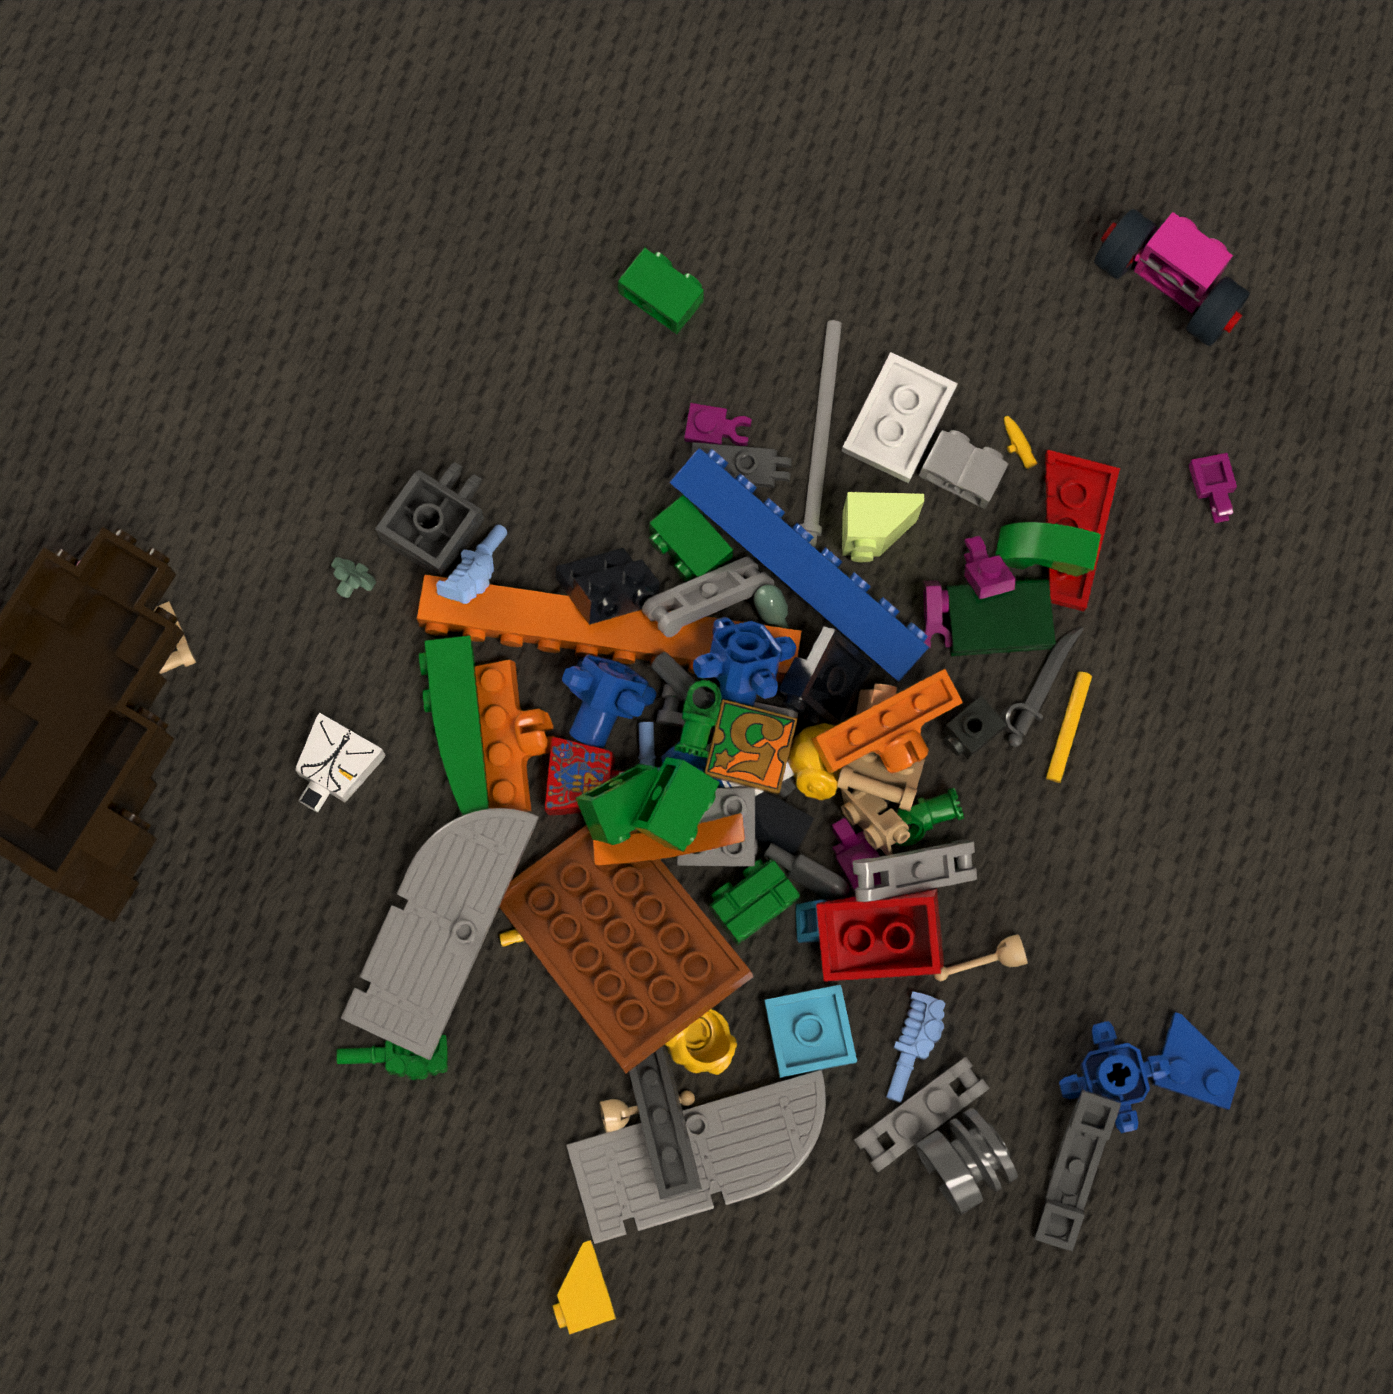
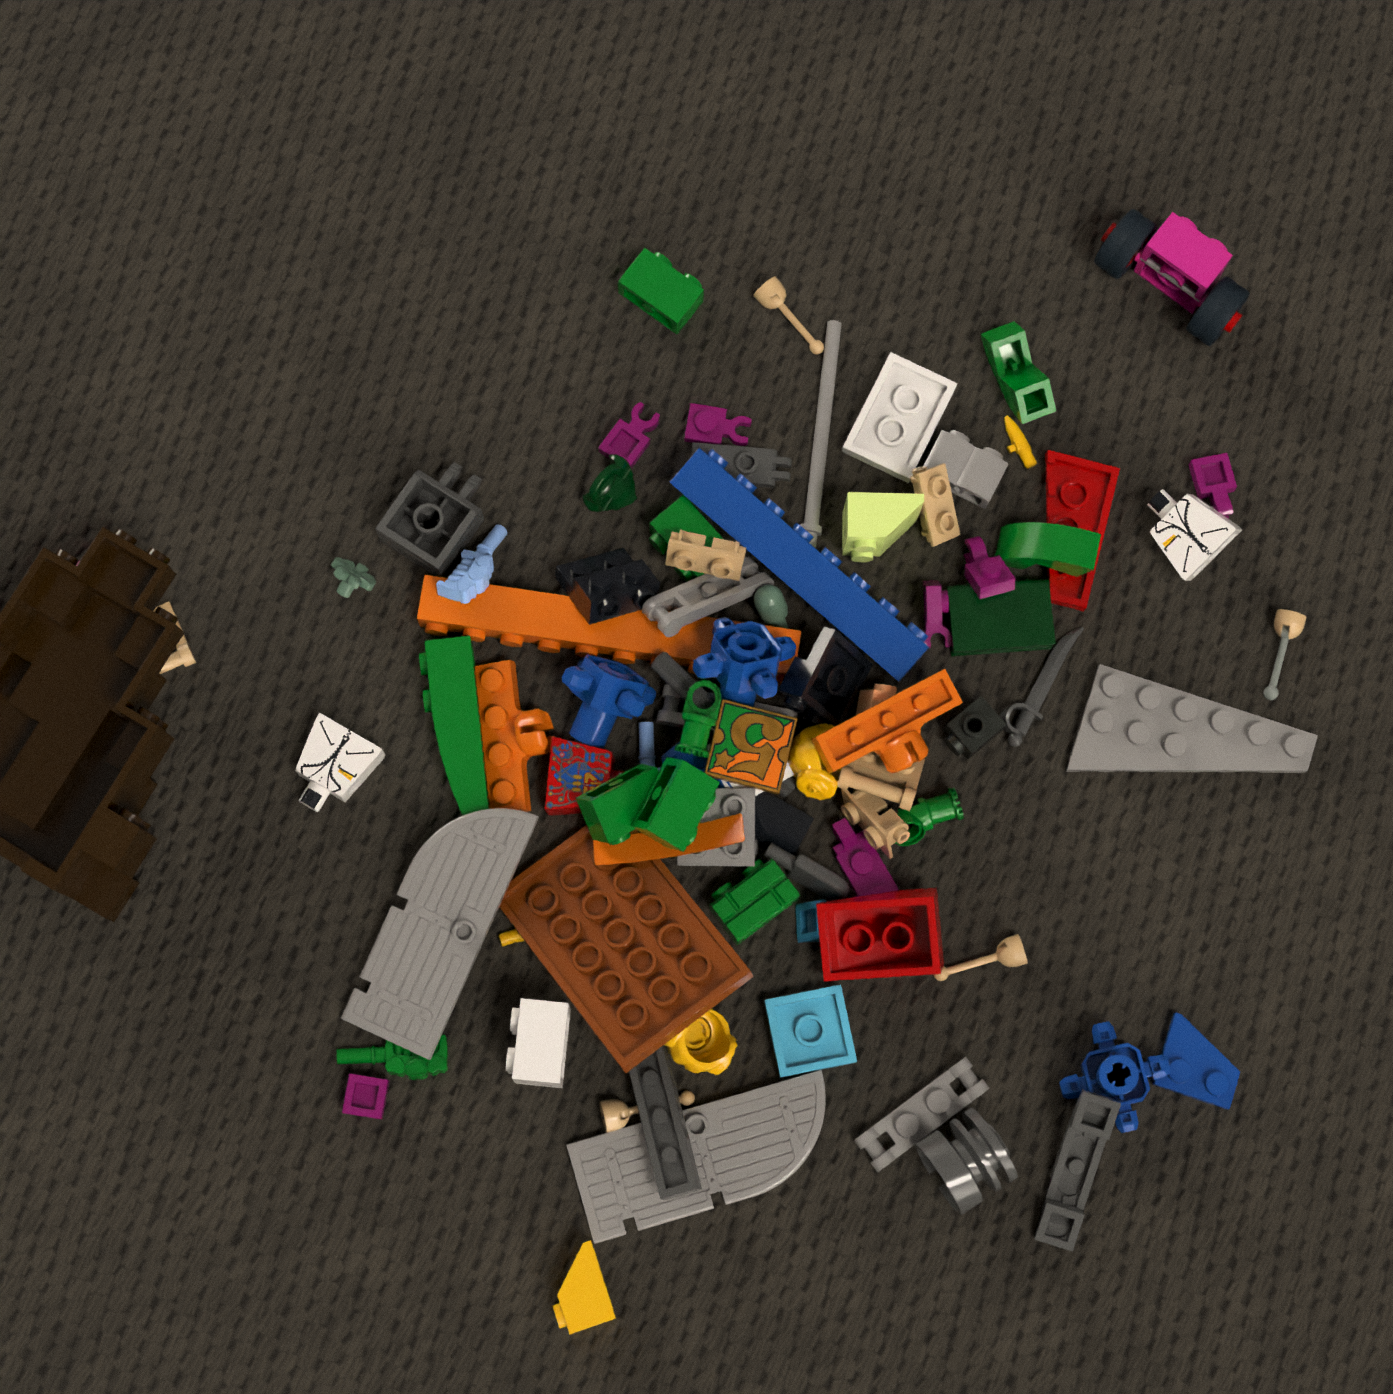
(365, 1096): none -> magenta plate
(540, 1043): none -> white brick
(612, 487): none -> dark green piece
(629, 439): none -> magenta plate
(688, 552): none -> tan hinge
(772, 296): none -> tan hinge
(915, 870): light grey plate -> none
(918, 1039): light blue piece -> none
(938, 510): none -> tan hinge
(1021, 382): none -> green brick
(1069, 727): yellow bar -> none
(1163, 729): none -> light grey wing
(1190, 532): none -> white torso
(1288, 626): none -> hinge

